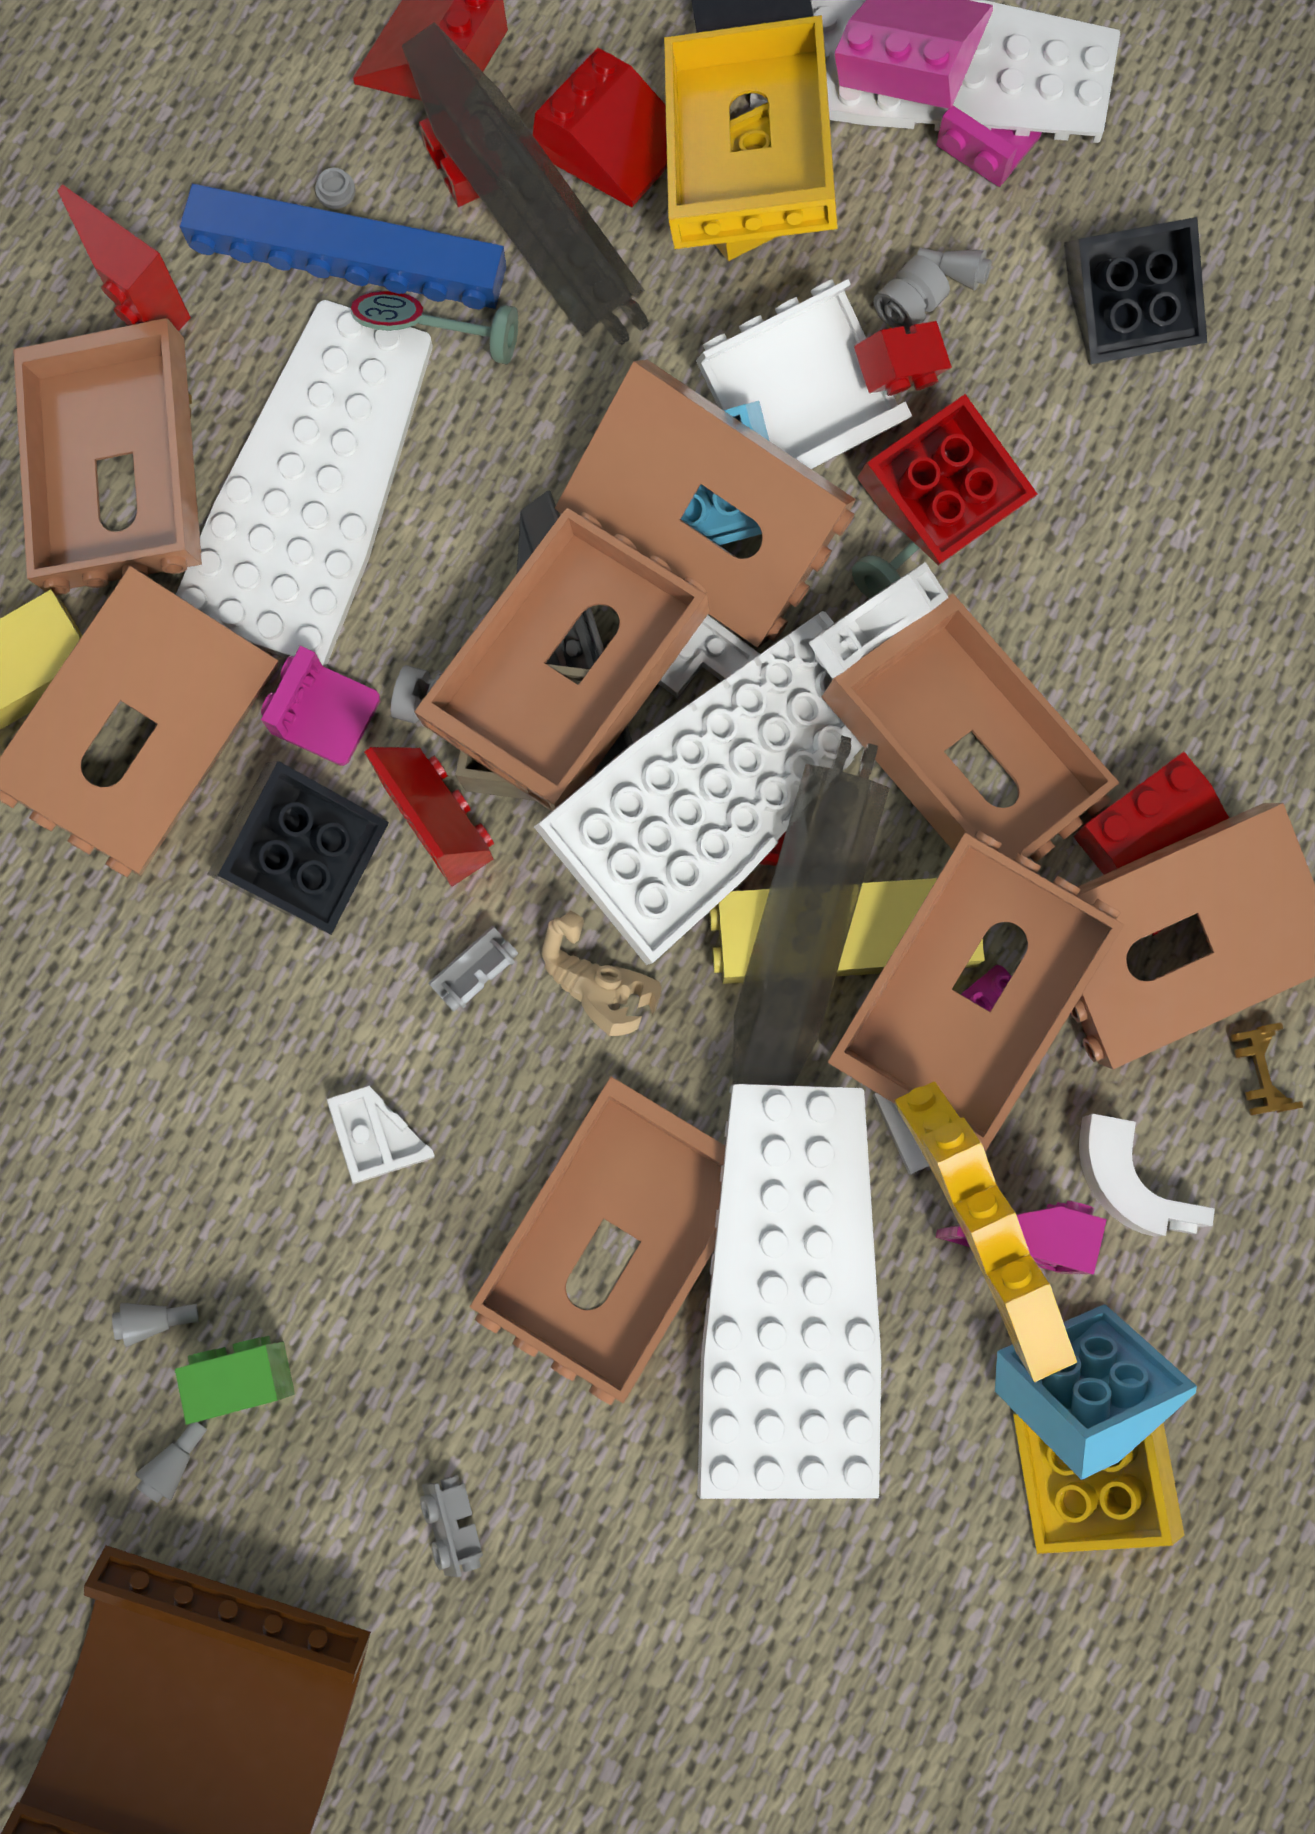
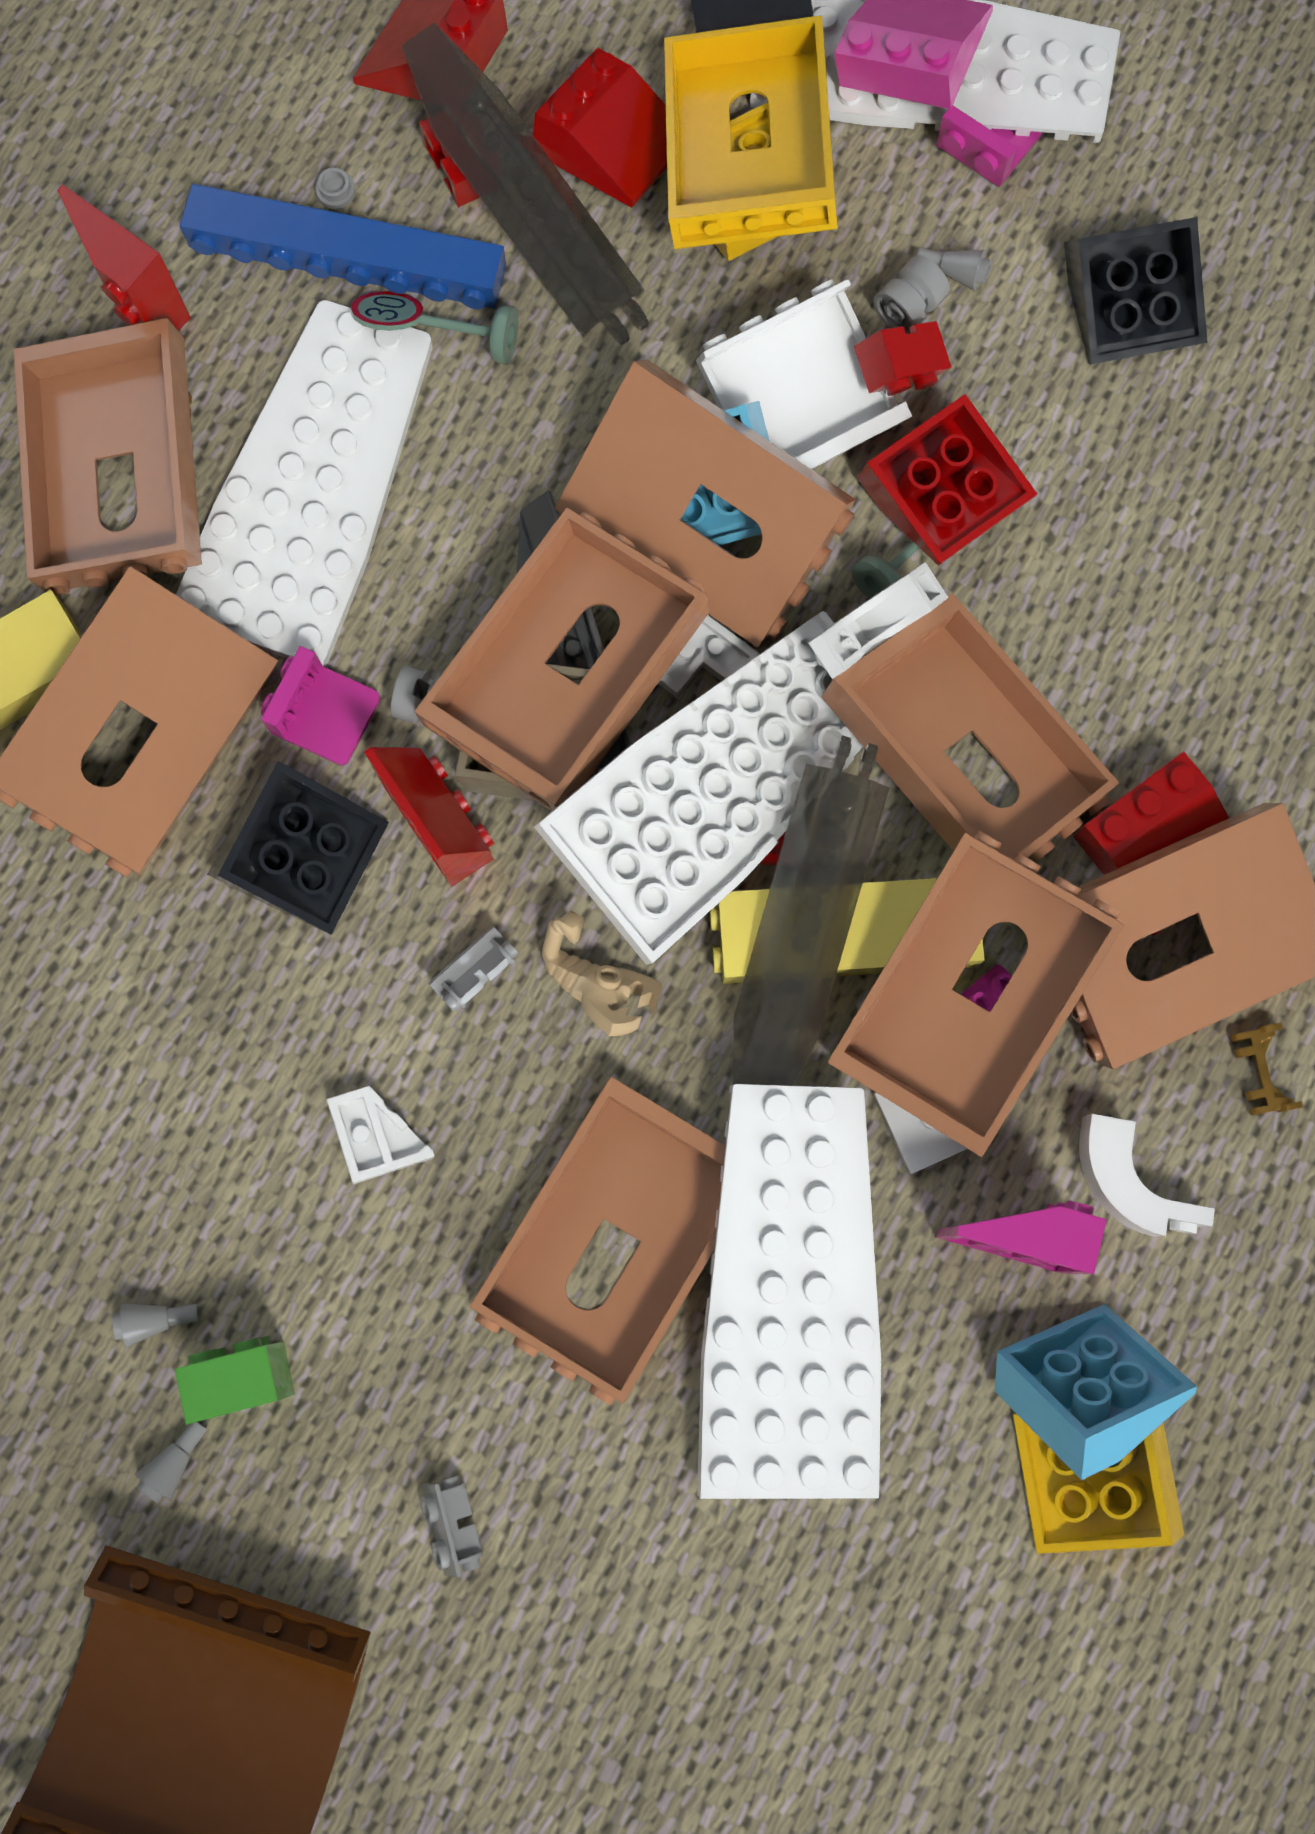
(990, 1229): yellow arch -> none

